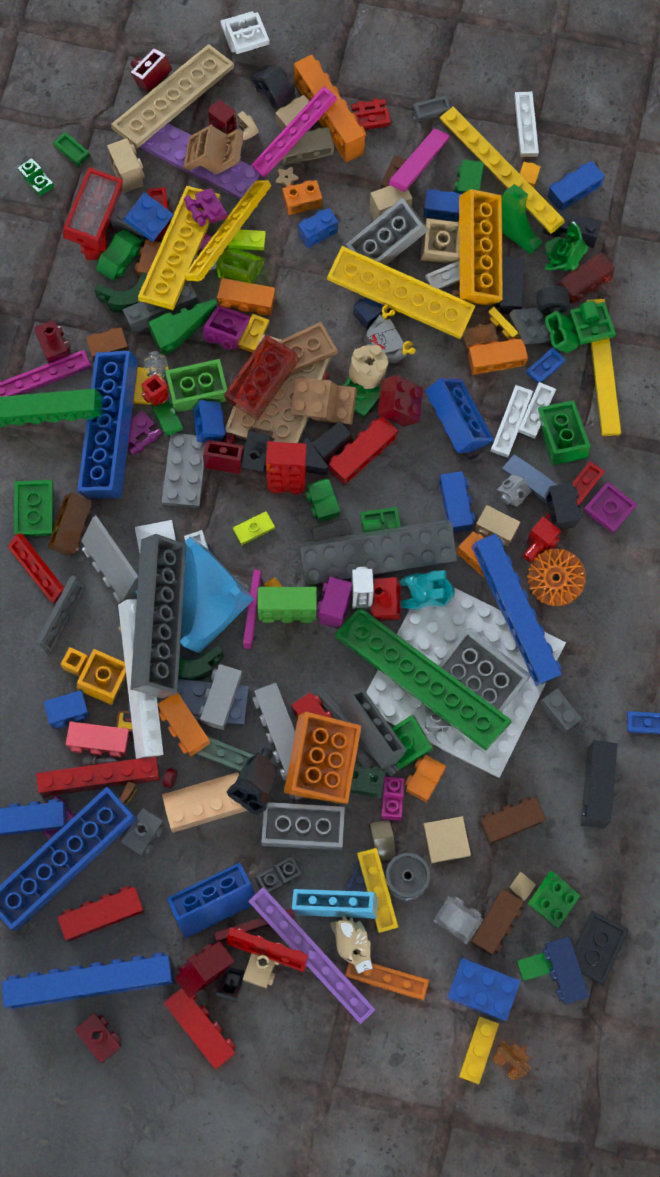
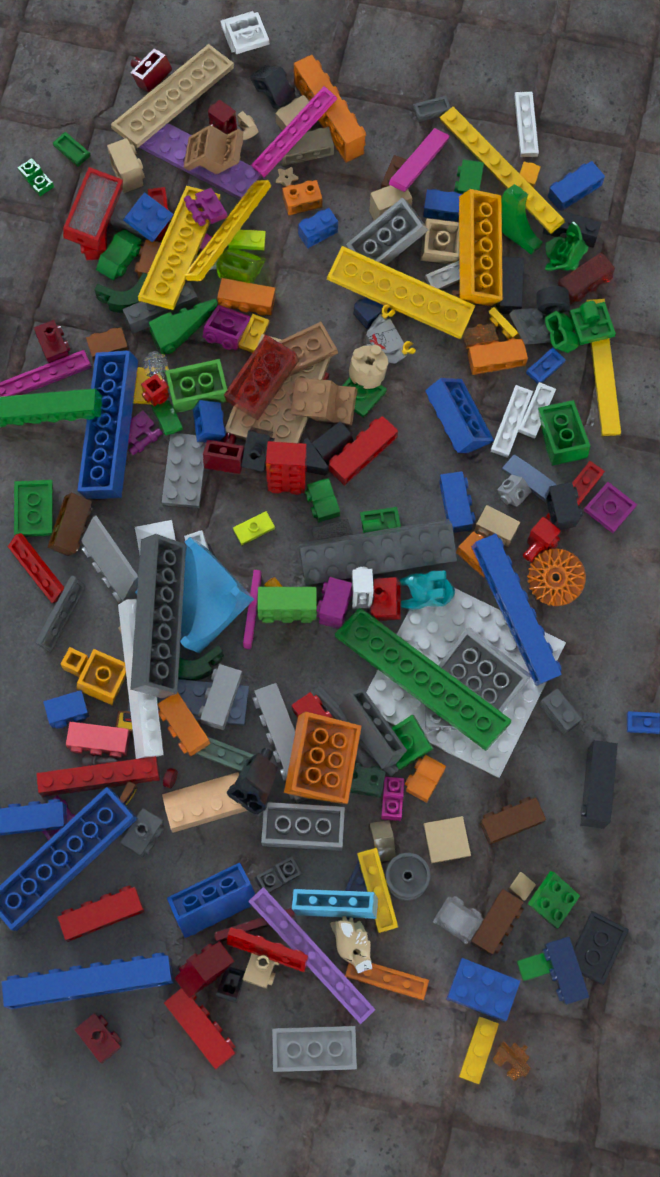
(314, 1049): none -> light grey plate
(373, 118): red plate -> none
(400, 400): dark red brick -> none

